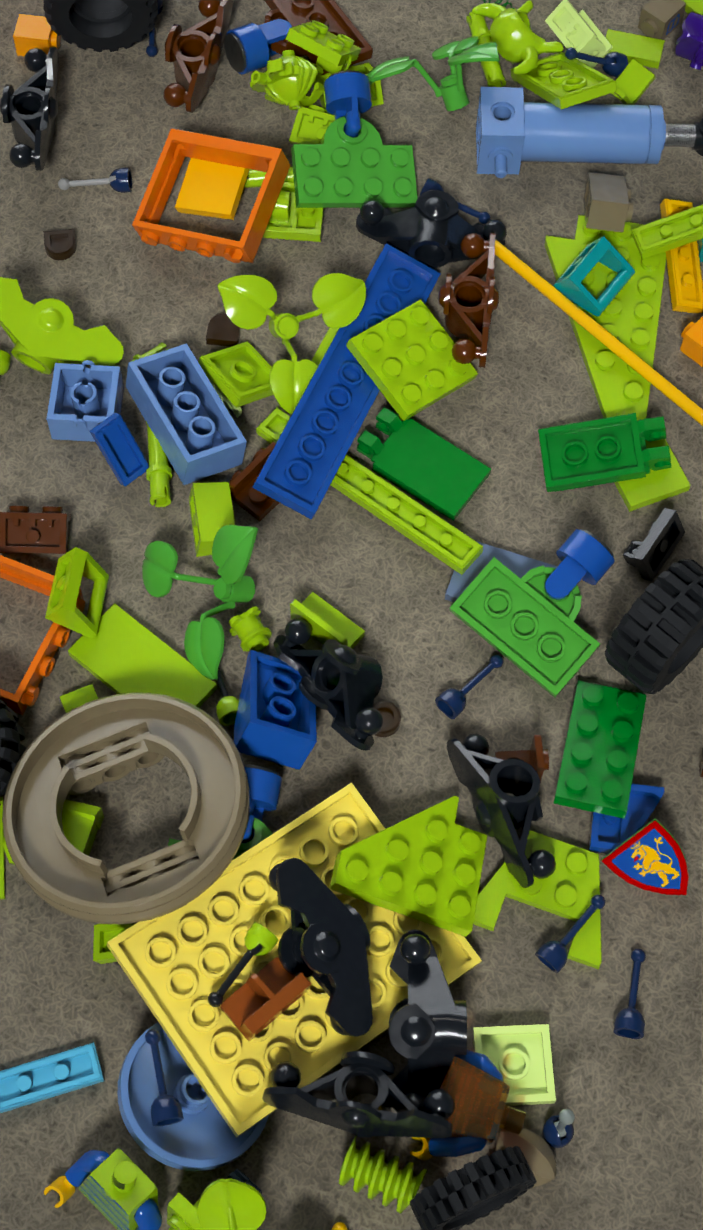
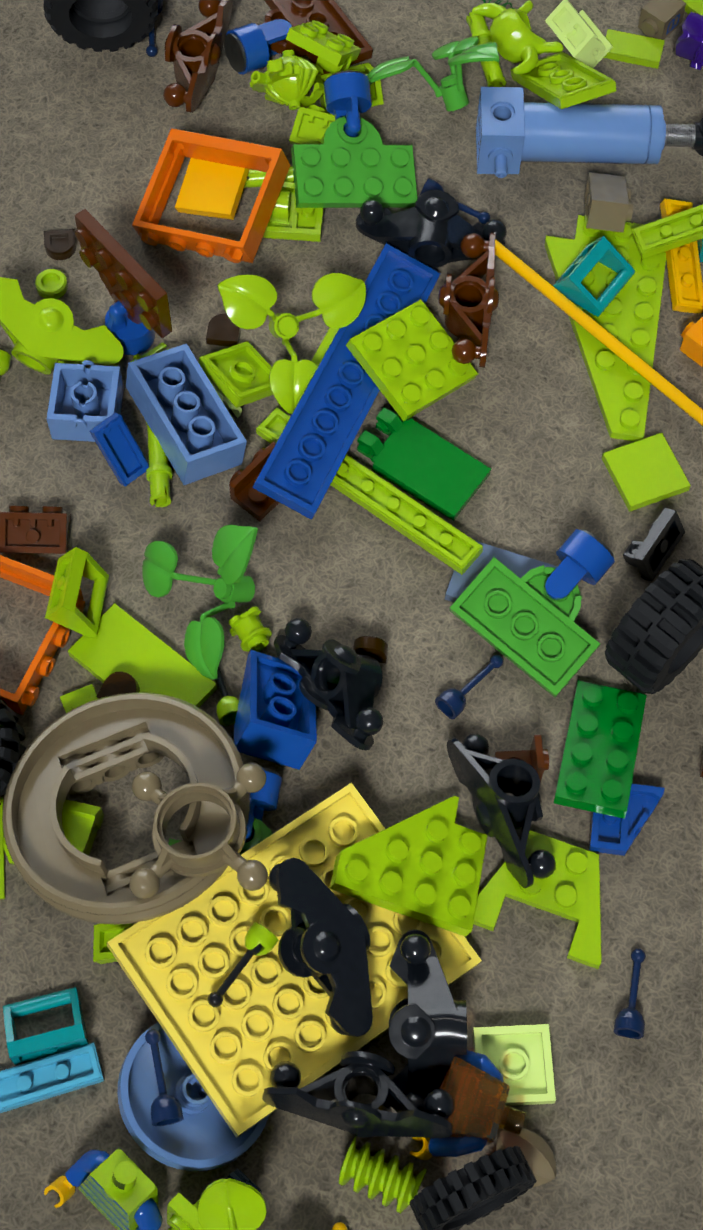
(33, 109): black piece -> none
(34, 33): light orange brick -> none
(50, 1042): none -> teal tile
(51, 284): none -> lime tile
(118, 684): none -> dark brown tile
(119, 180): hinge -> none
(139, 300): none -> reddish brown plate
(209, 511): lime hinge -> none
(250, 874): none -> dark tan piece
(264, 998): dark orange panel -> none
(326, 621): lime panel -> none
(372, 647): none -> dark brown tile
(391, 718): dark brown tile -> none
(554, 952): dark blue hinge -> none
(561, 1128): dark blue hinge -> none
(602, 451): green tile -> none
(609, 65): dark blue hinge -> none
(632, 83): lime bracket -> none
(651, 861): shield -> none

